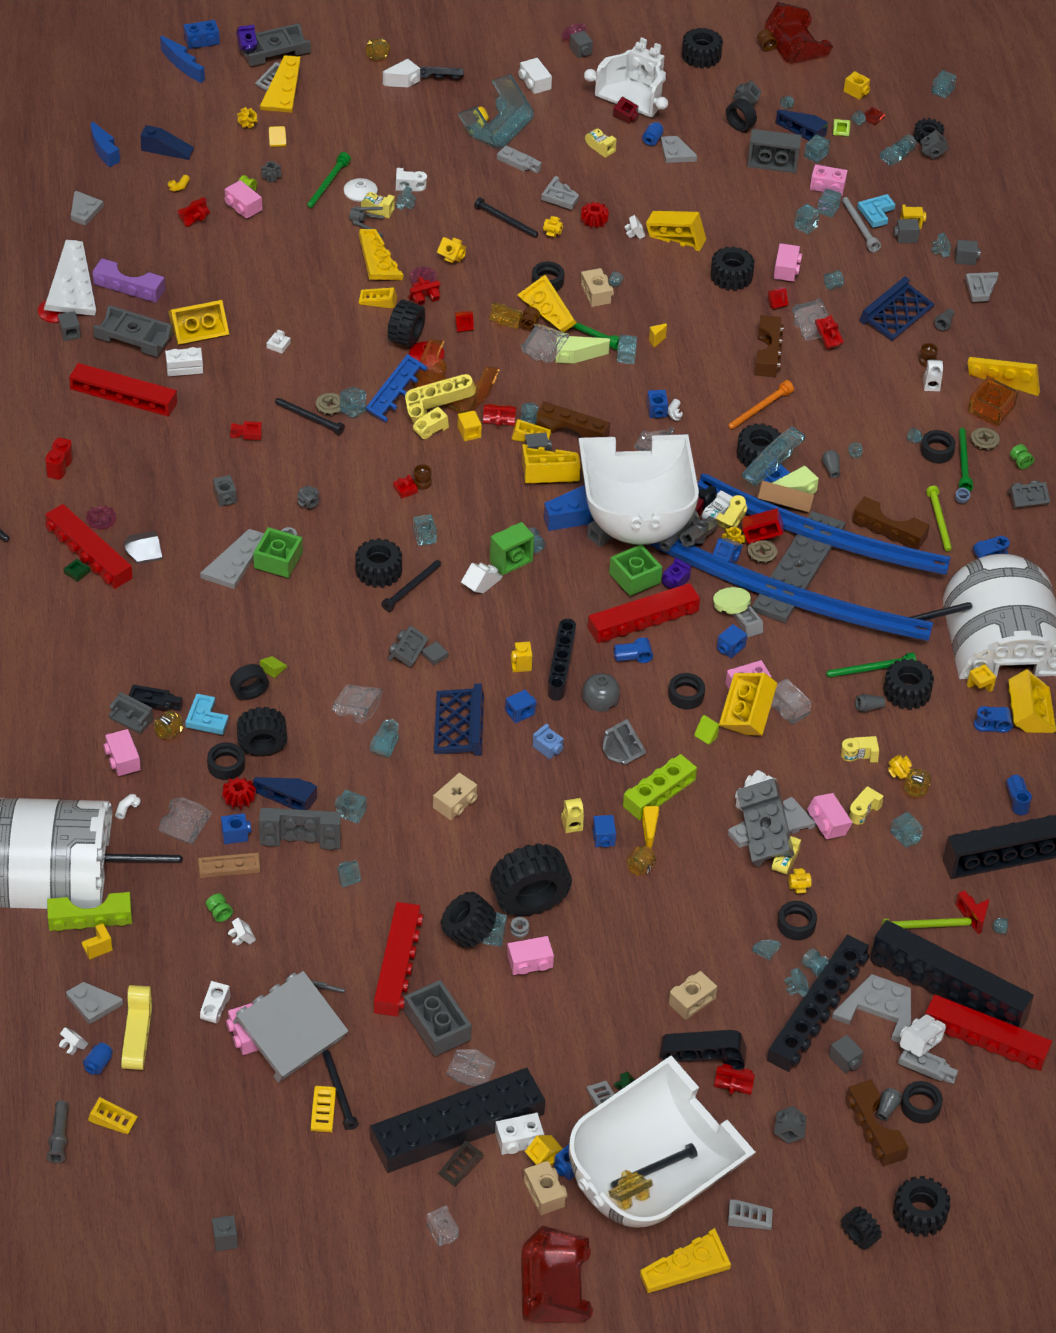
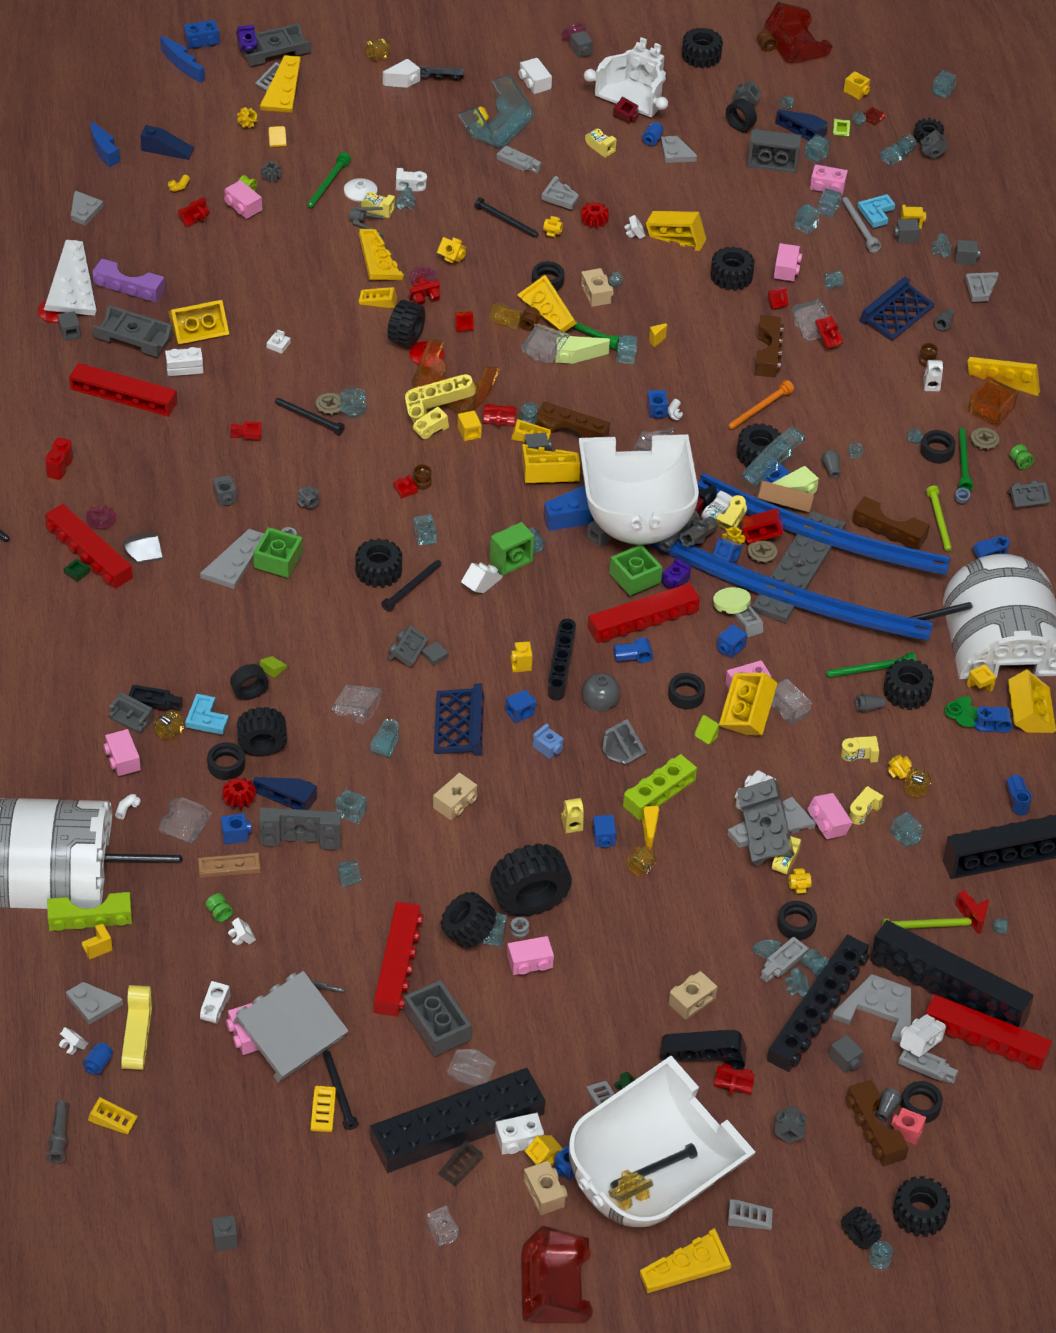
(394, 387): blue hinge -> none
(783, 959): none -> light grey hinge
(885, 1251): none -> clear light blue wheel
(916, 1125): none -> coral brick
(962, 711): none -> green plate

